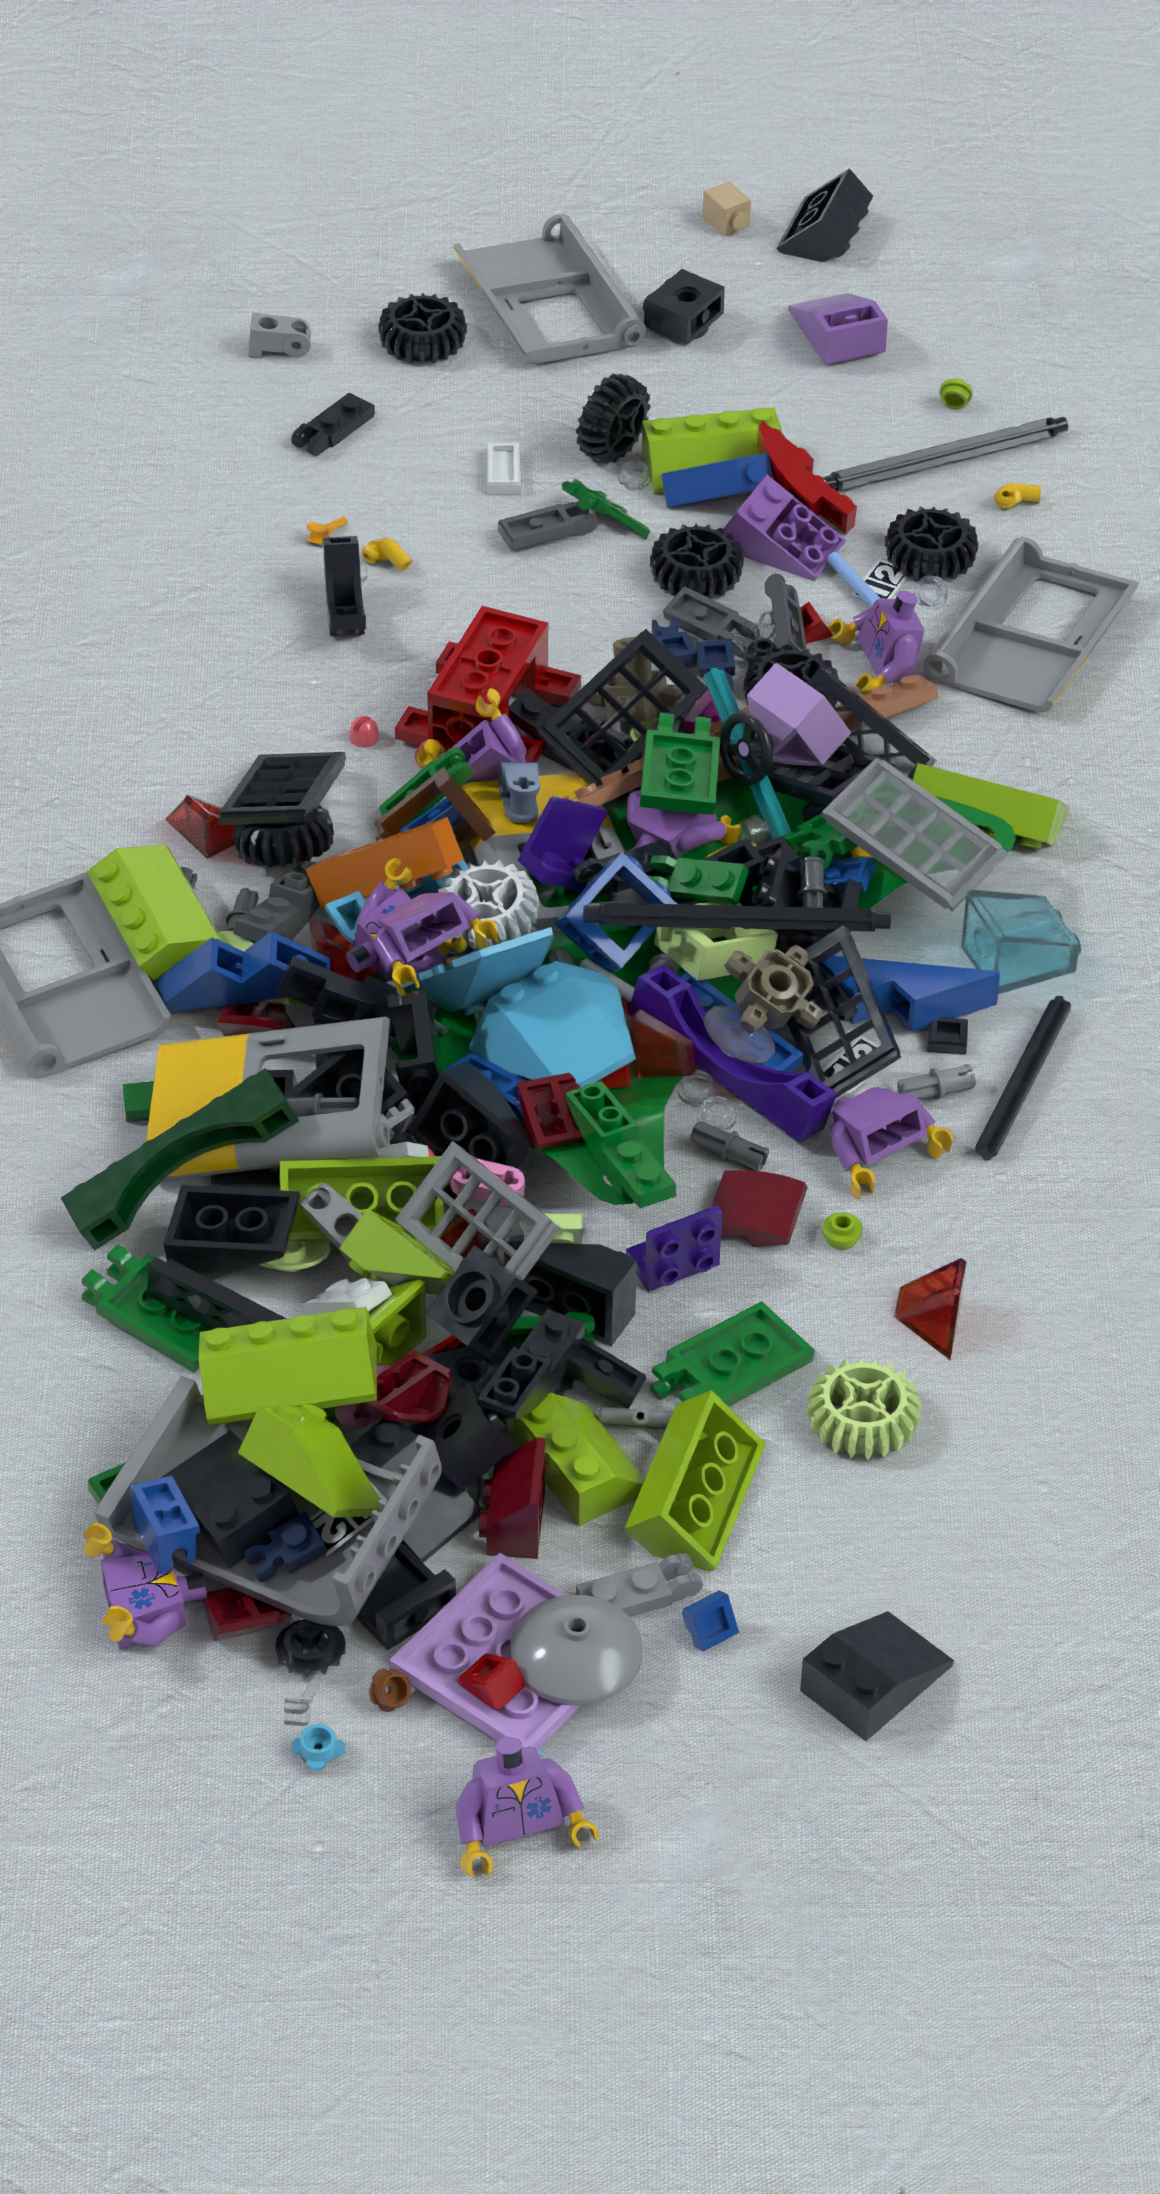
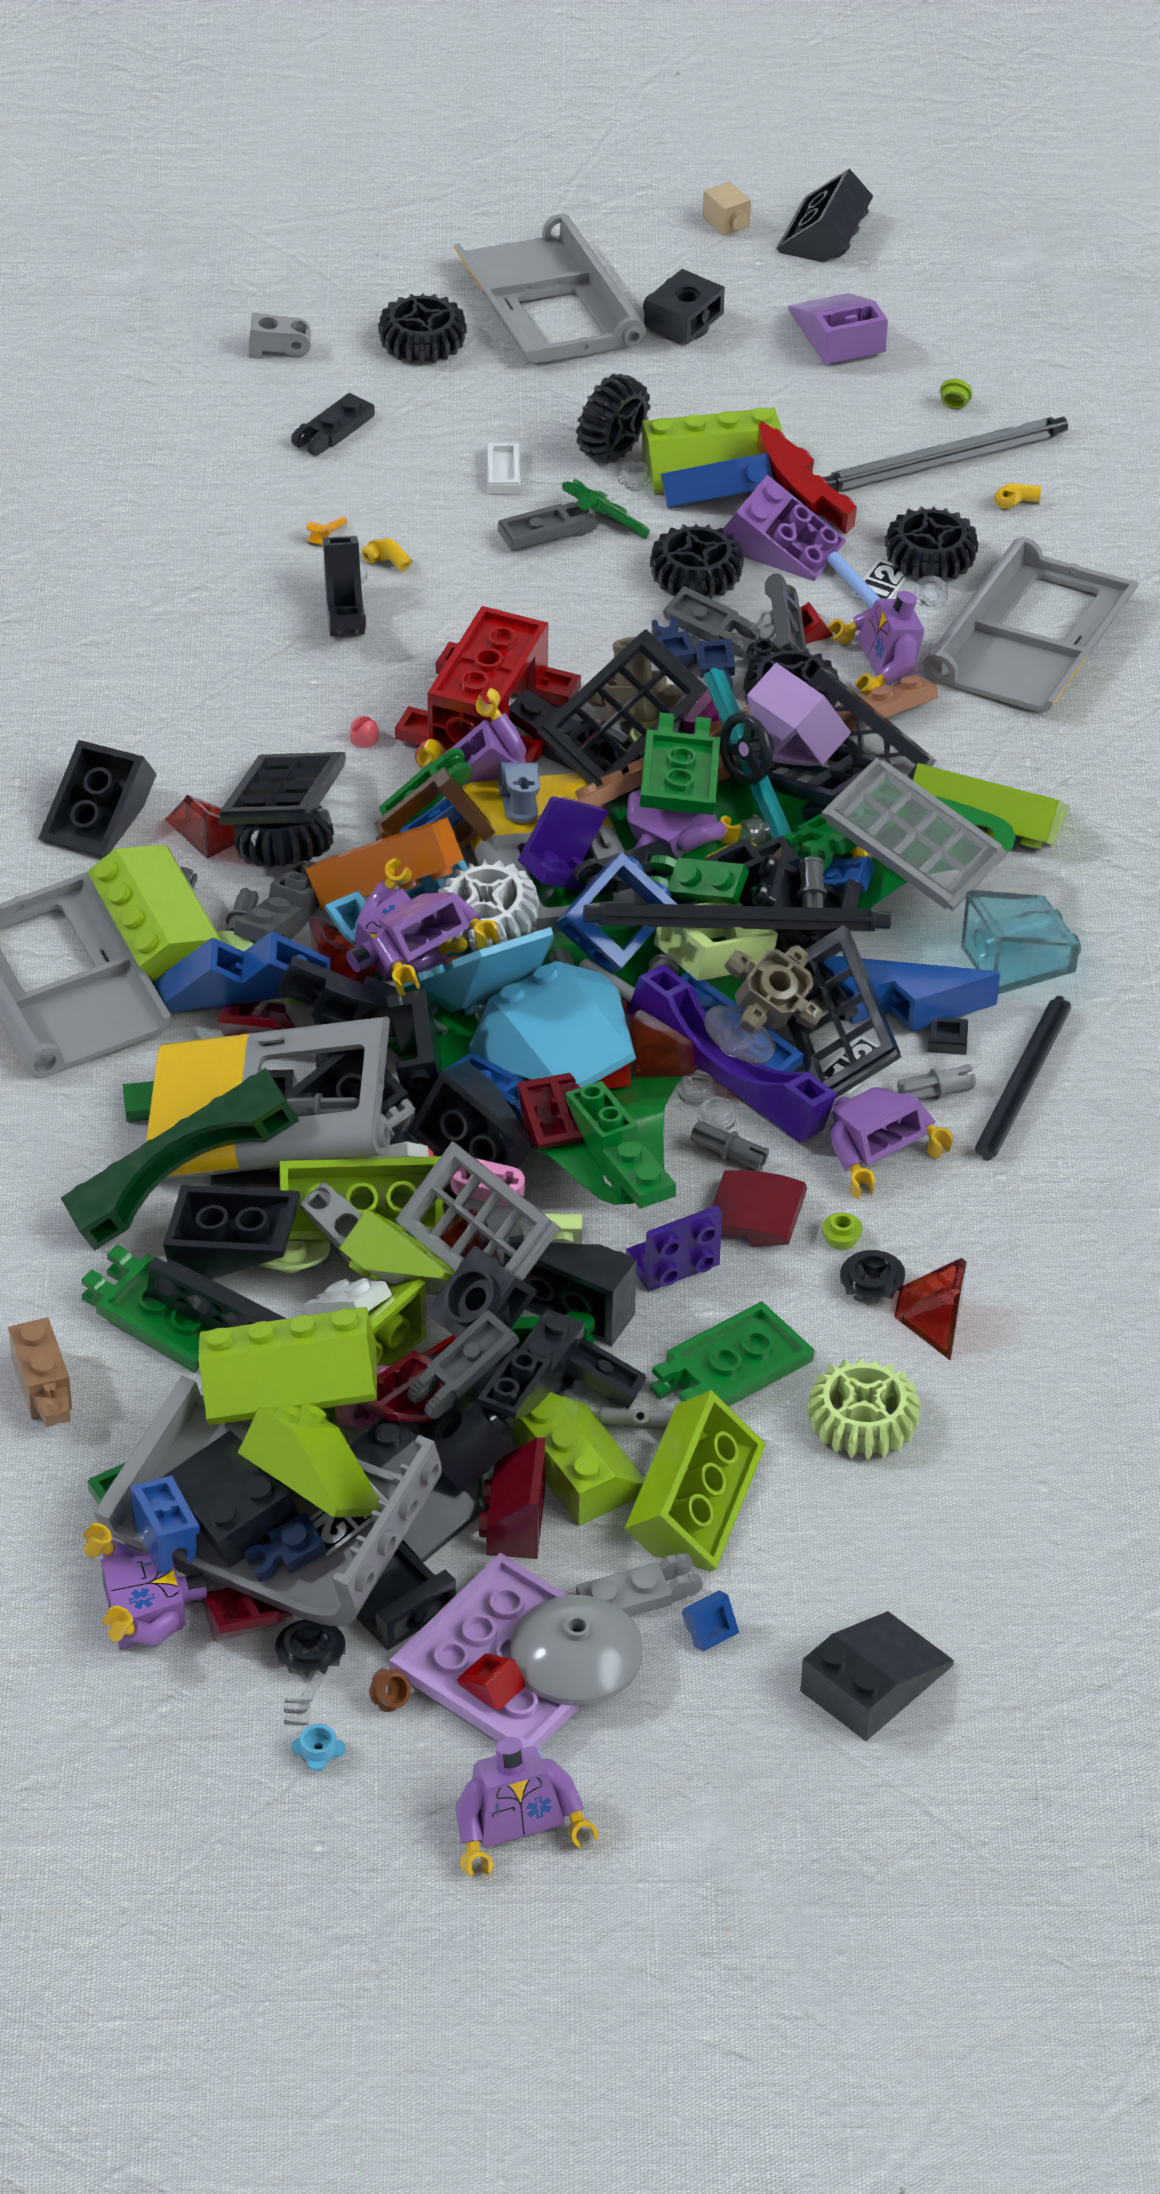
(41, 1371): none -> medium nougat hinge
(97, 799): none -> black slope
(463, 1363): none -> dark grey hinge
(875, 1264): none -> black gear

